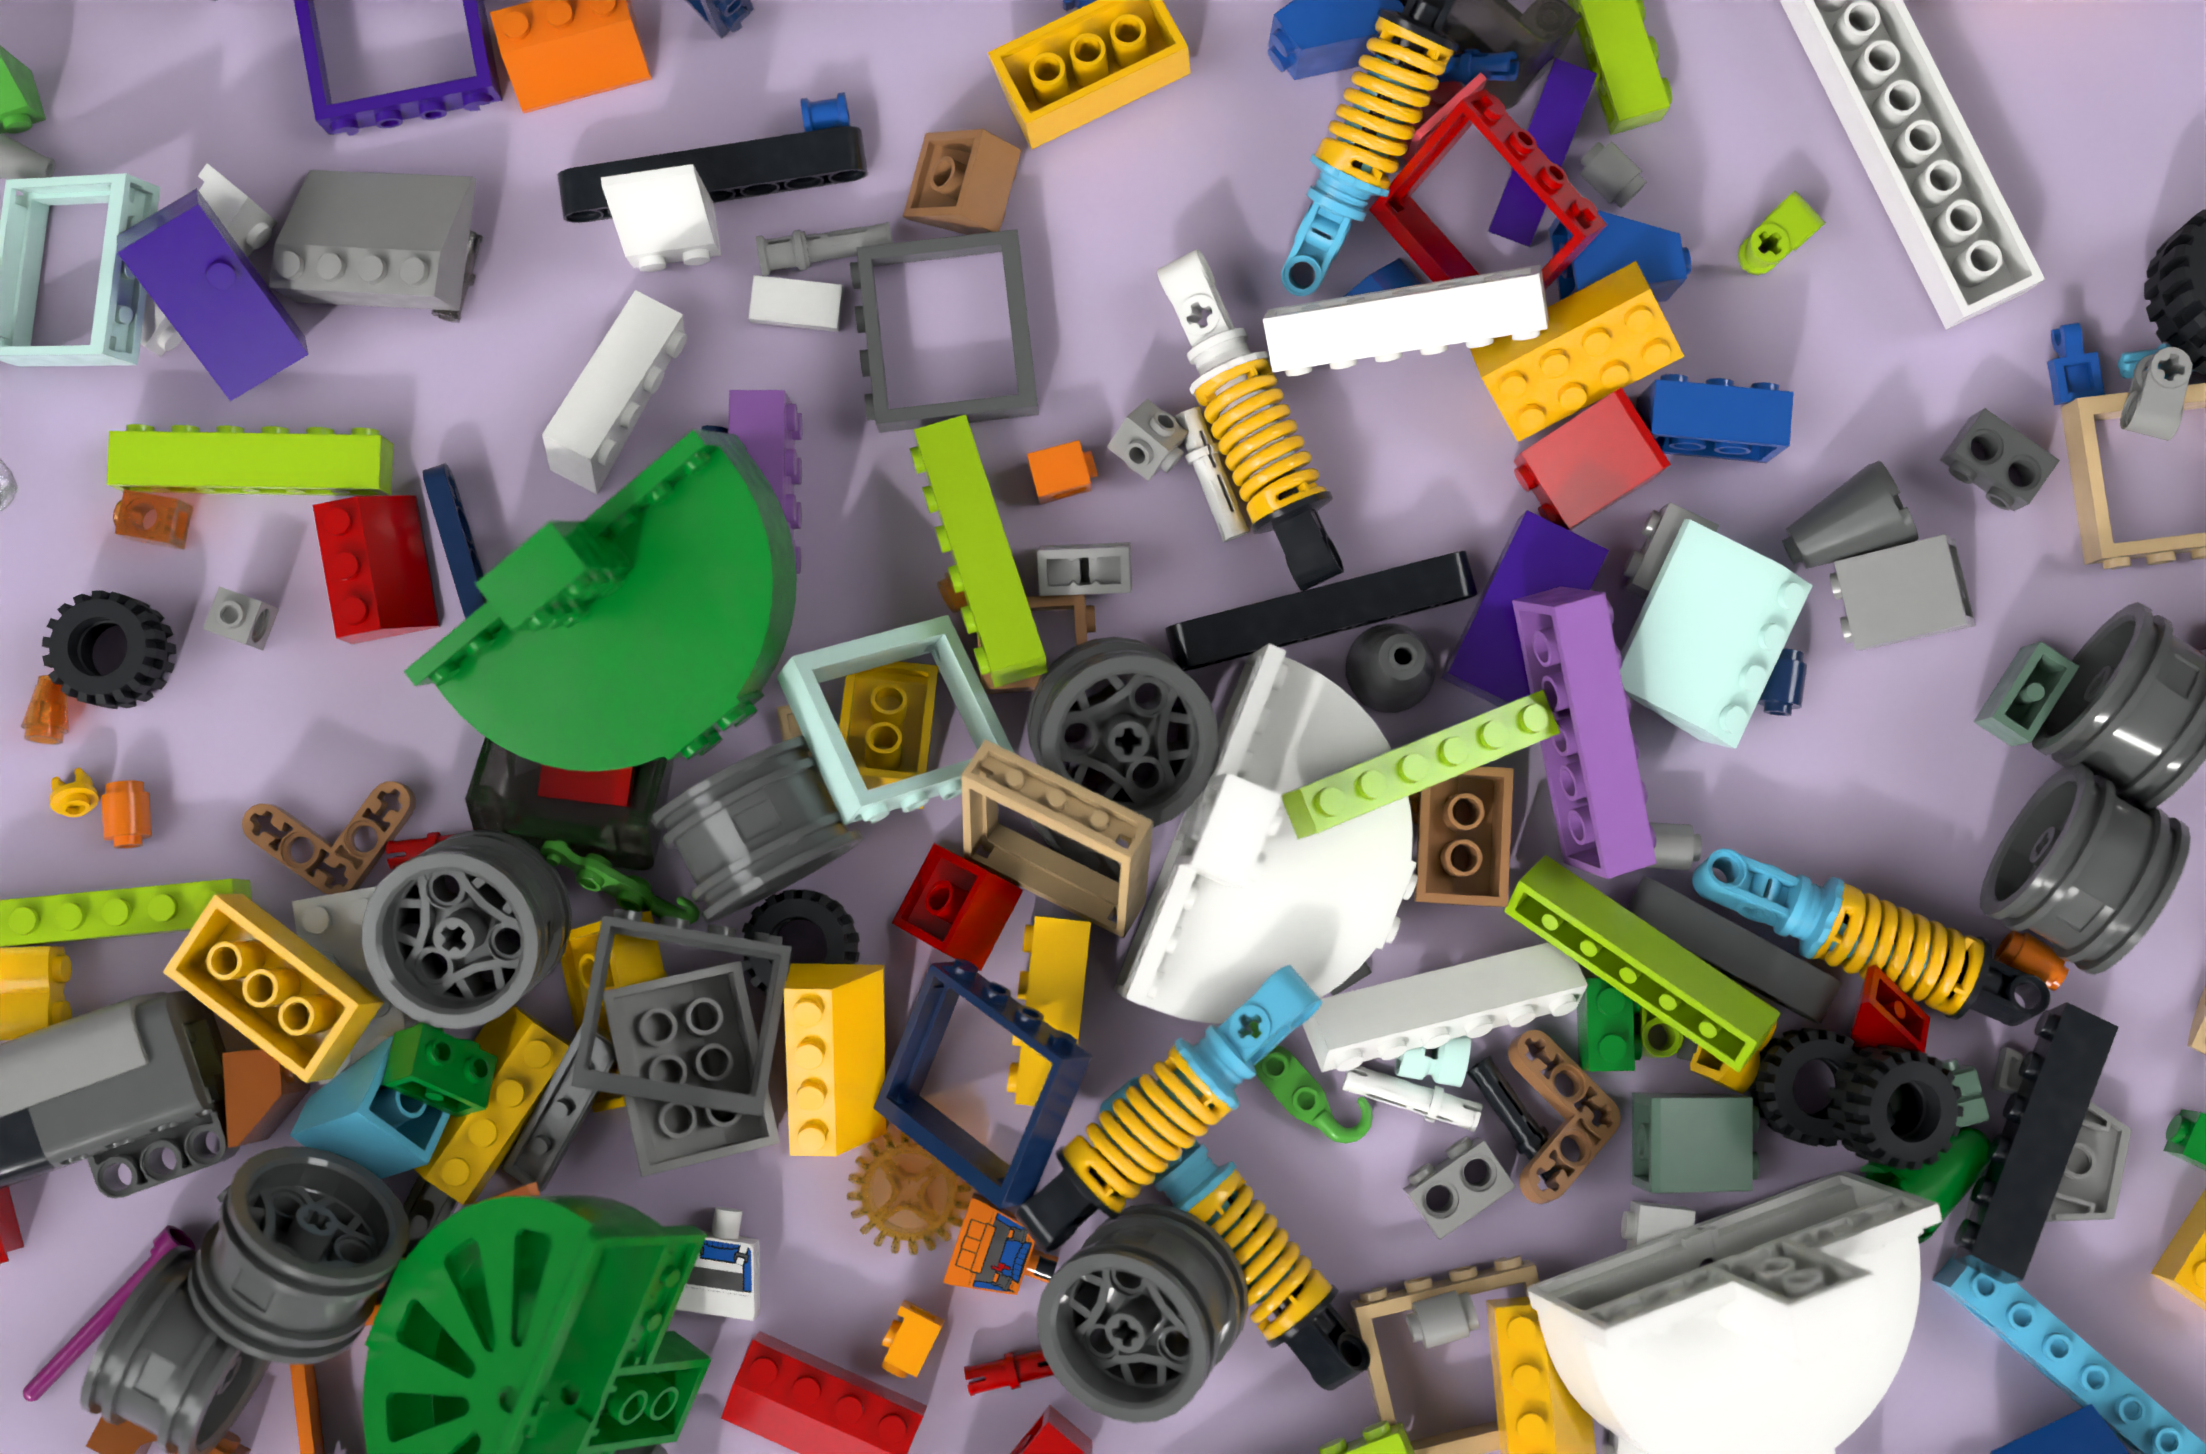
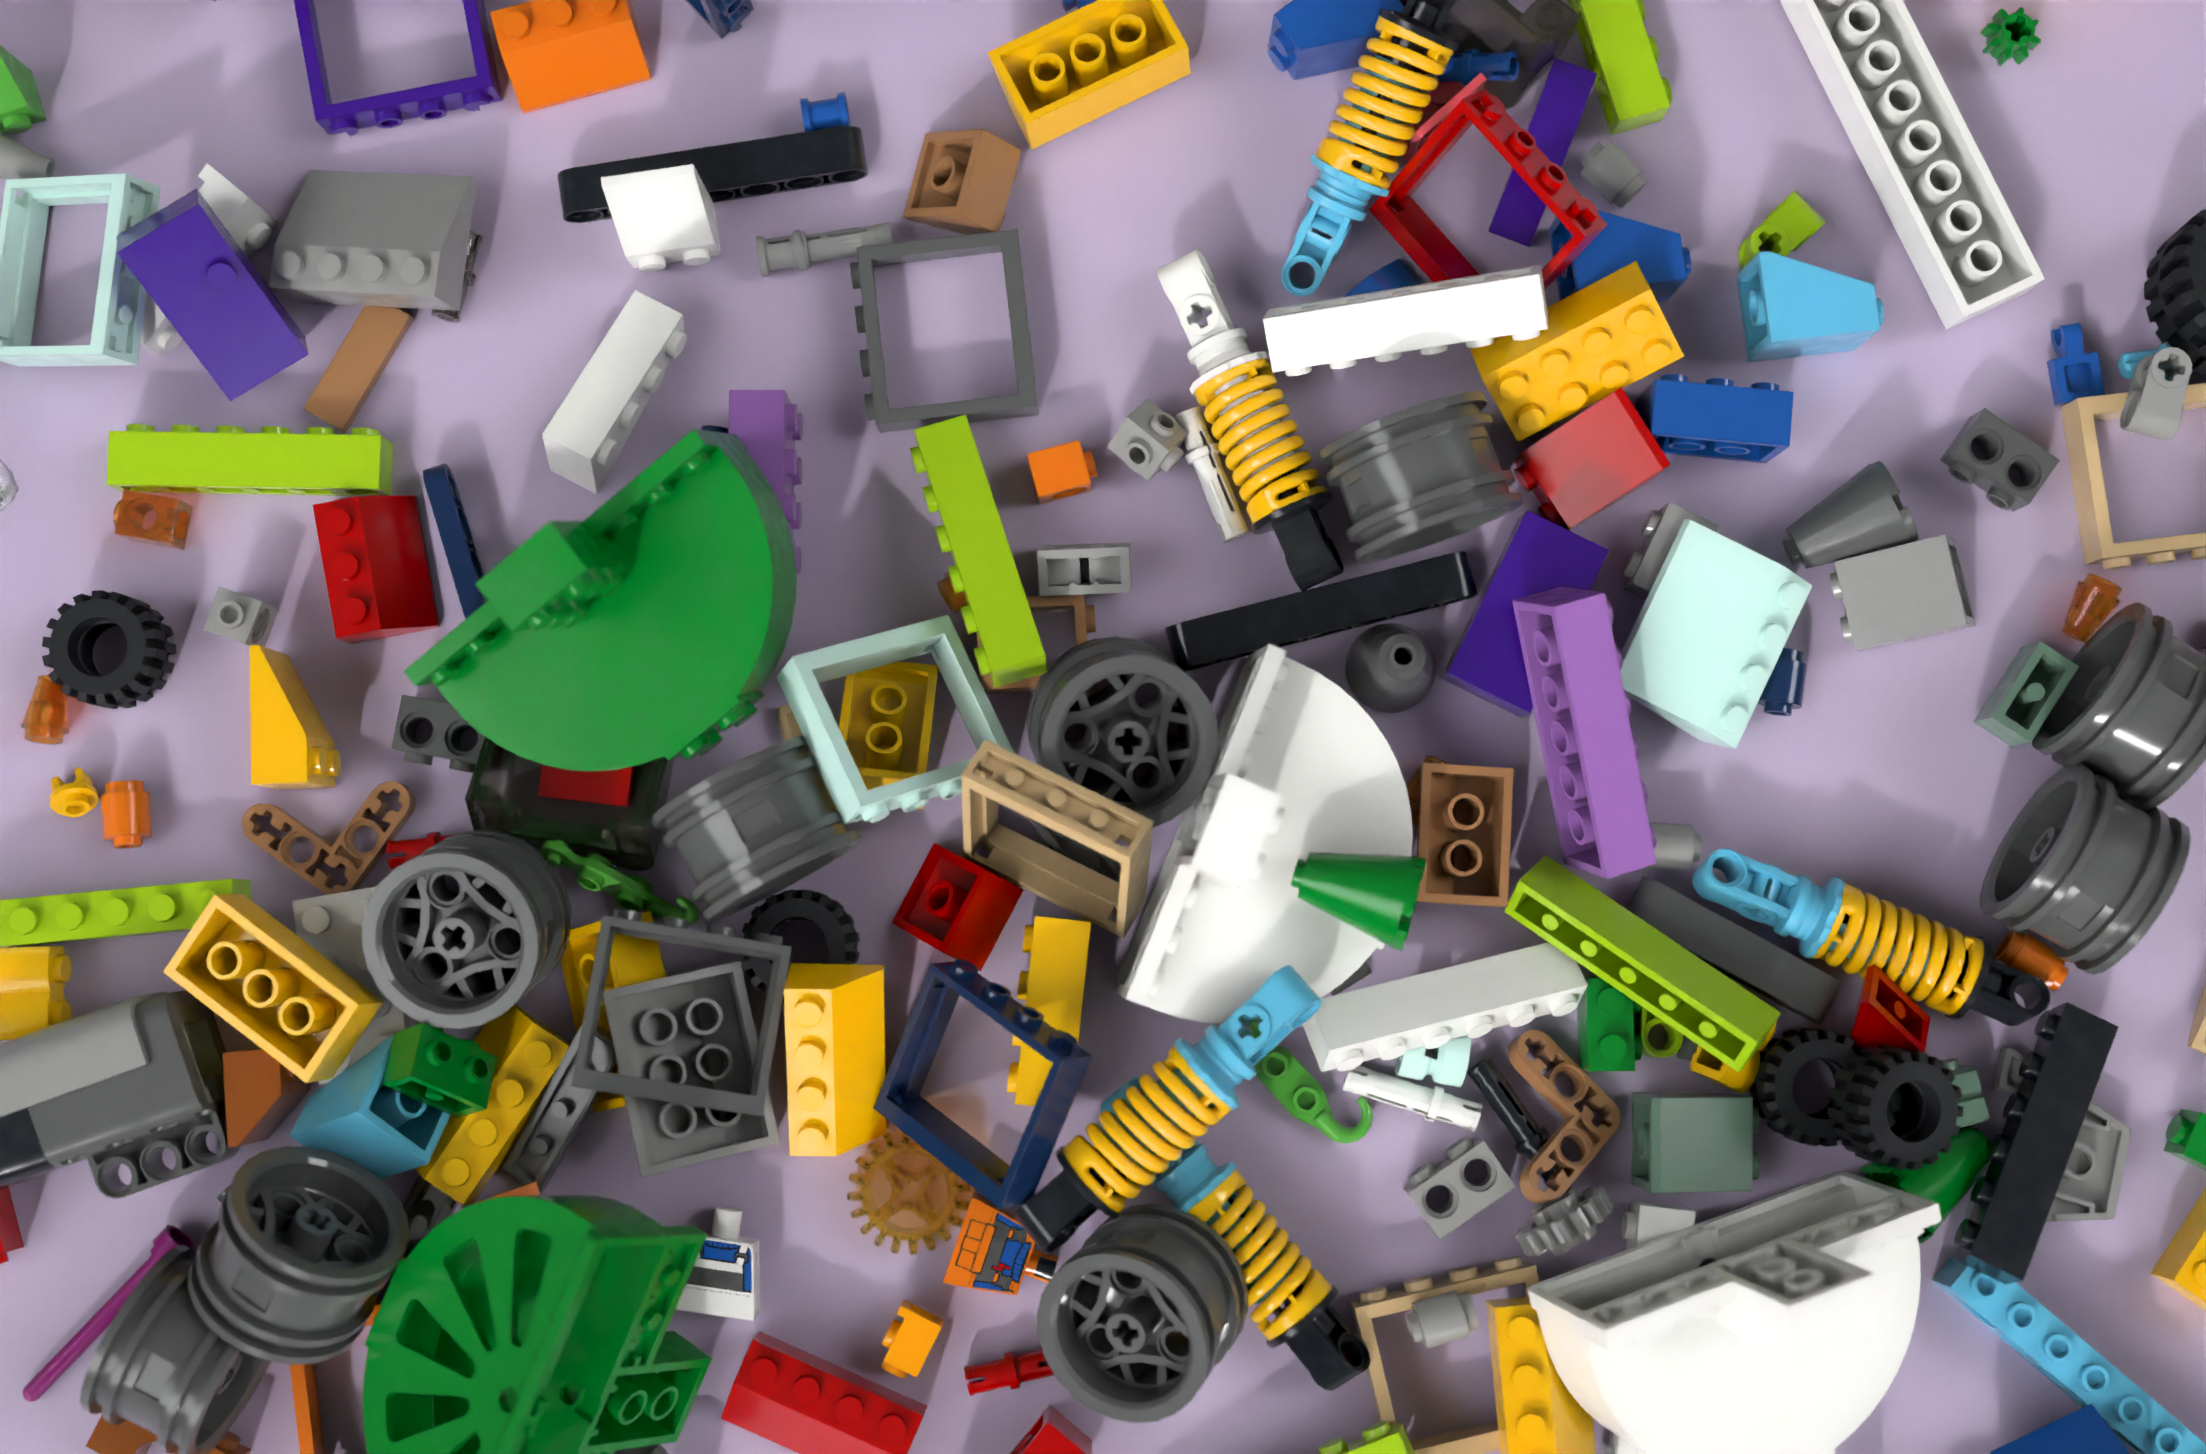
(287, 732): none -> yellow slope
(358, 365): none -> medium nougat tile
(446, 734): none -> dark grey brick
(796, 303): white tile -> none
(1363, 891): none -> green cone
(1419, 764): lime brick -> none
(1420, 476): none -> dark grey wheel
(1564, 1222): none -> light grey gear
(1803, 309): none -> medium azure slope
(2010, 36): none -> green gear
(2090, 606): none -> clear orange cone

